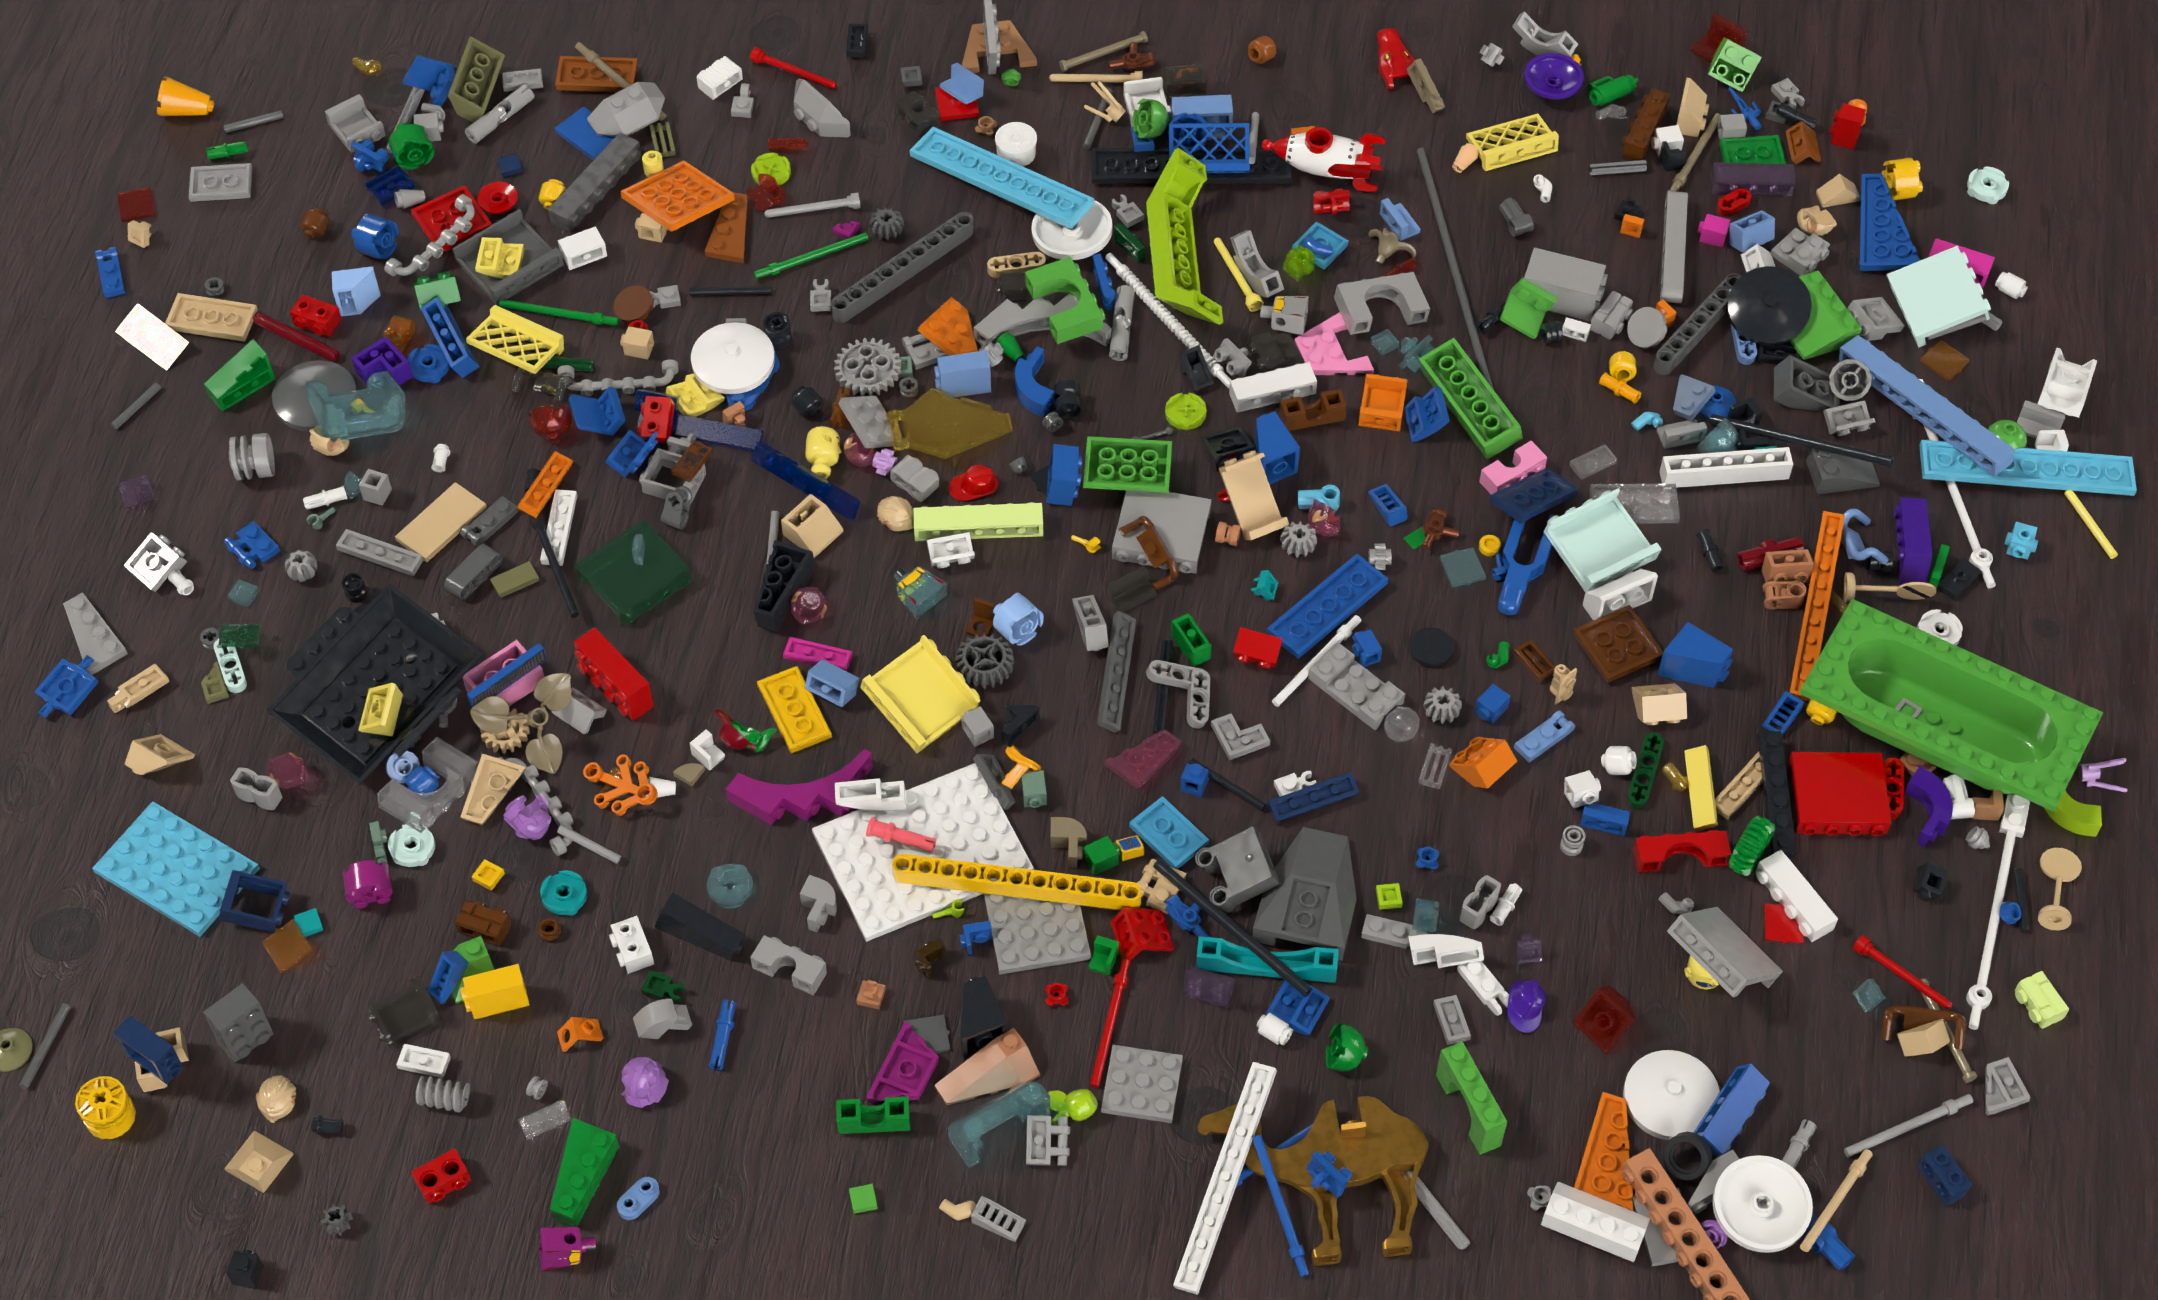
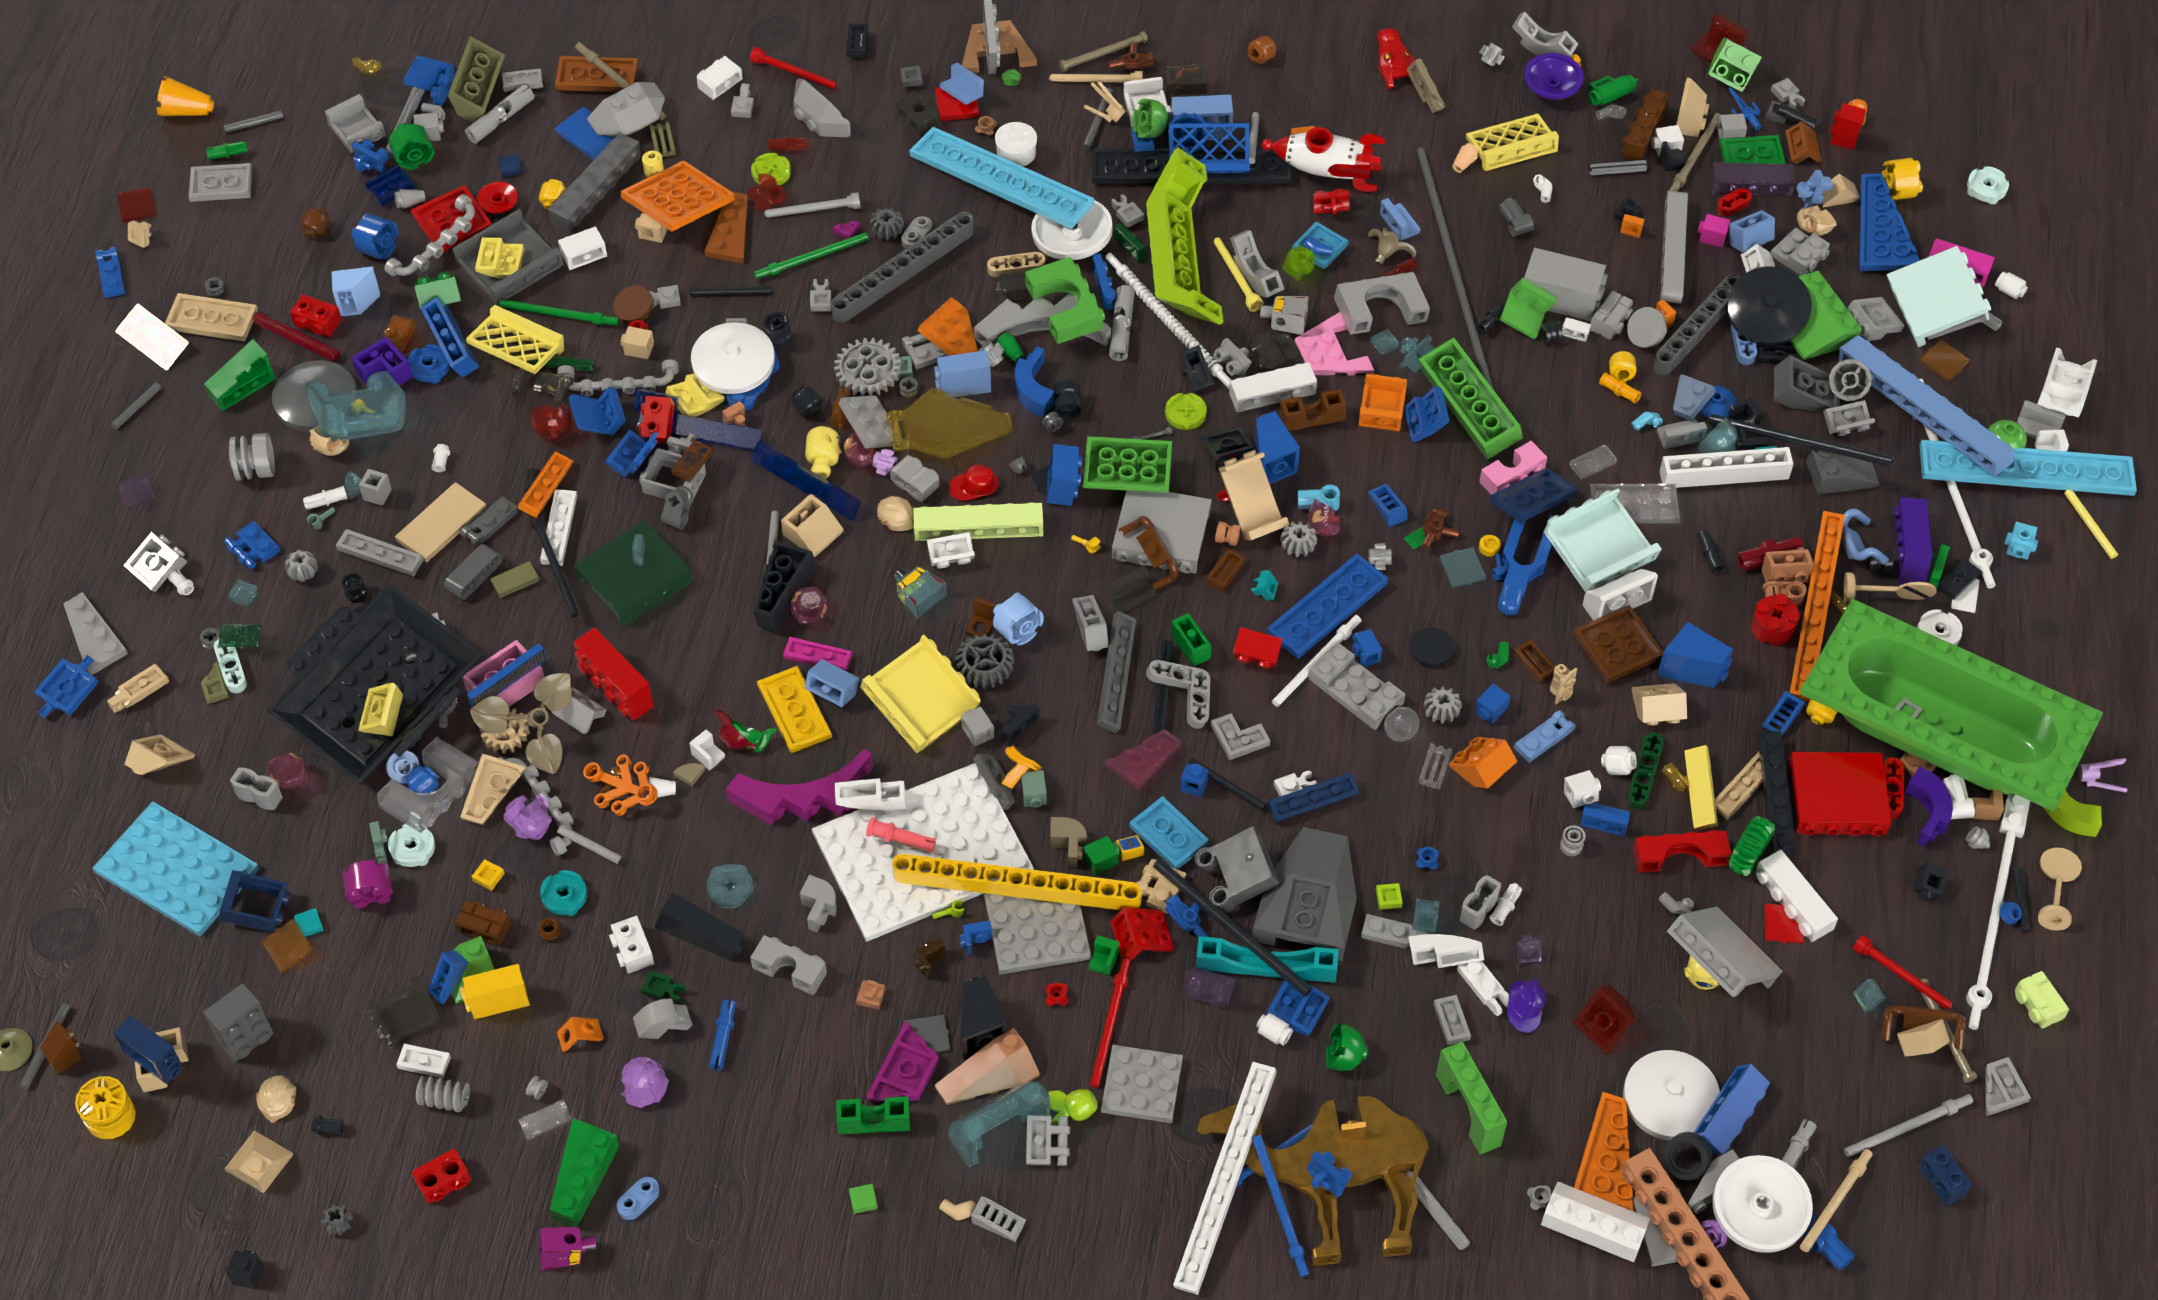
(61, 1048): none -> reddish brown slope
(917, 229): none -> light grey plate
(1225, 570): none -> reddish brown tile
(1775, 620): none -> red brick
(1813, 189): none -> medium blue hips
(1967, 599): none -> white sticker

